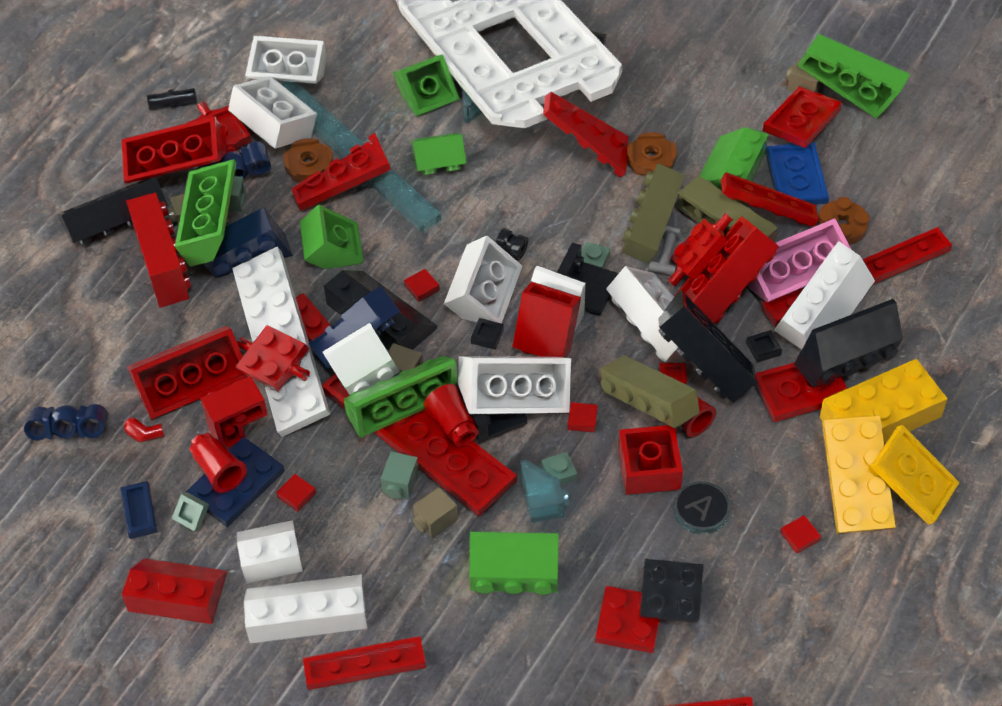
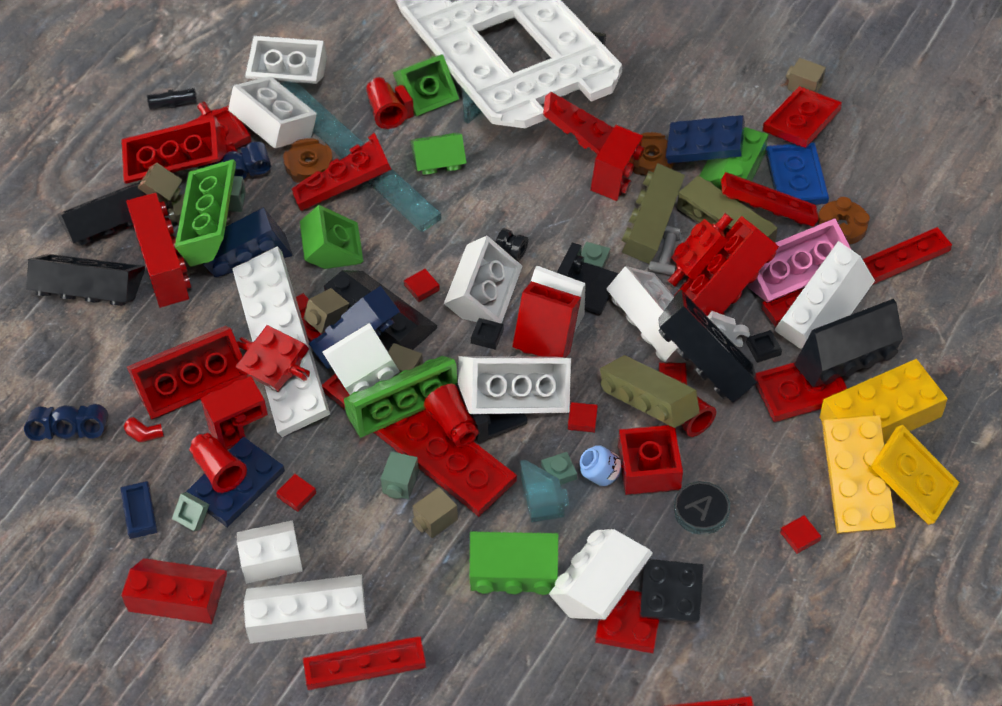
(84, 278): none -> black slope
(162, 182): none -> dark tan brick
(325, 309): none -> dark tan brick
(387, 108): none -> red plant
(406, 100): none -> red tile
(599, 575): none -> white slope
(600, 465): none -> light blue head
(615, 163): none -> red brick
(705, 139): none -> dark blue plate
(729, 327): none -> white plate
(853, 74): bright green wedge -> none

